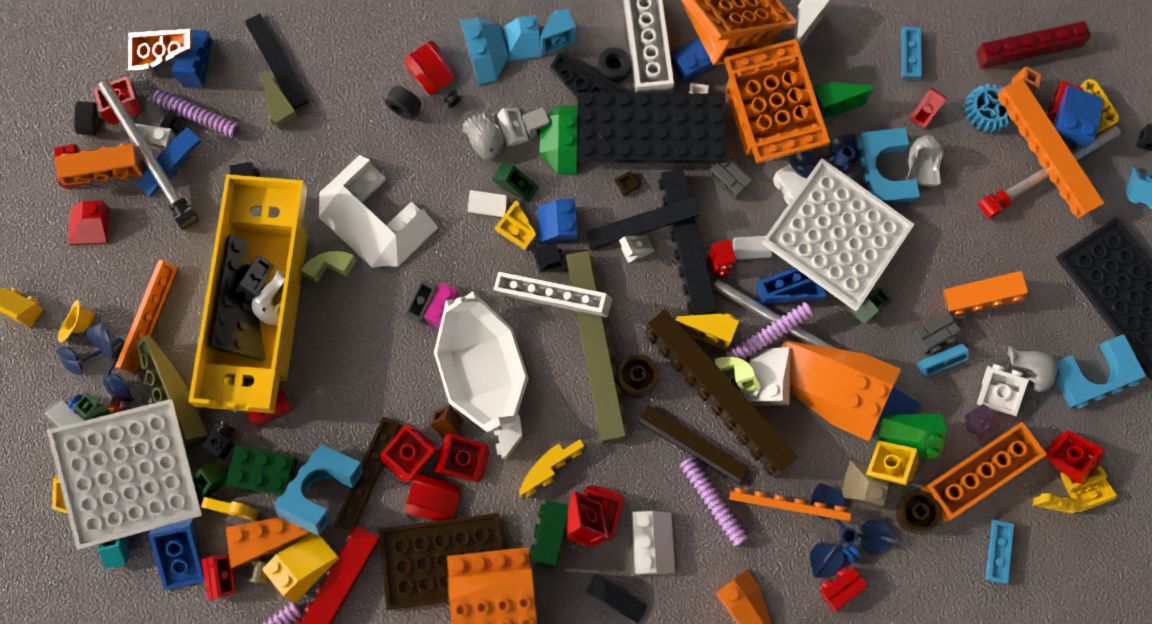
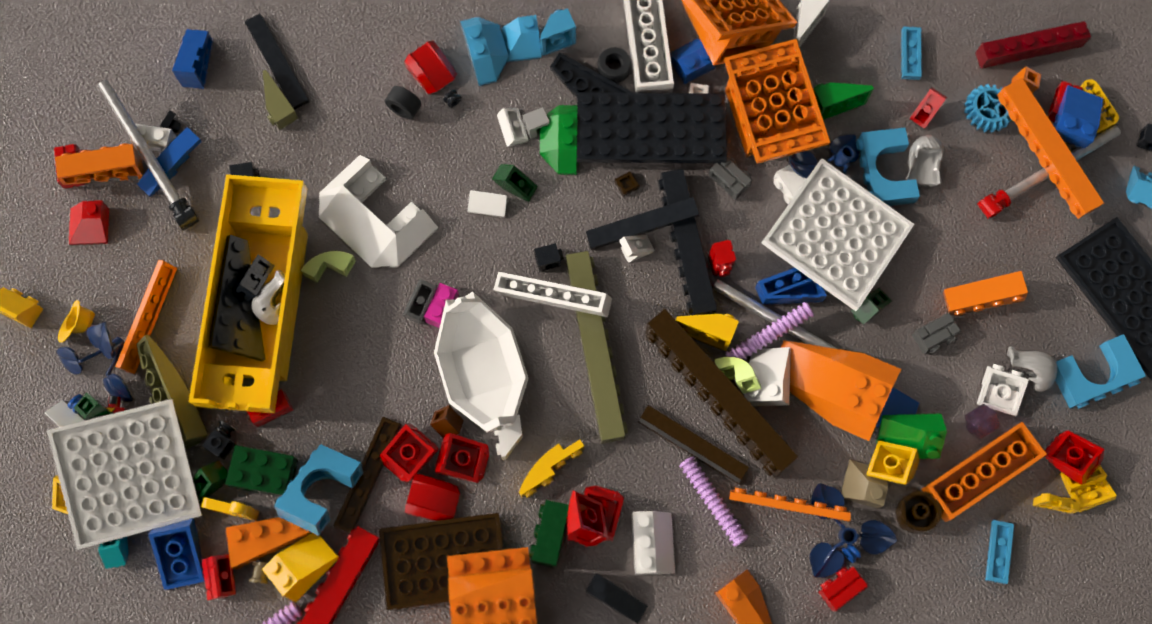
(85, 118): black tyre -> none
(126, 94): red slope -> none
(153, 48): wedge -> none
(196, 113): lavender piece -> none
(484, 135): light grey piece -> none
(516, 227): yellow wing -> none
(557, 221): blue slope -> none
(632, 366): dark brown brick -> none
(750, 248): white slope -> none
(943, 360): dark azure piece -> none

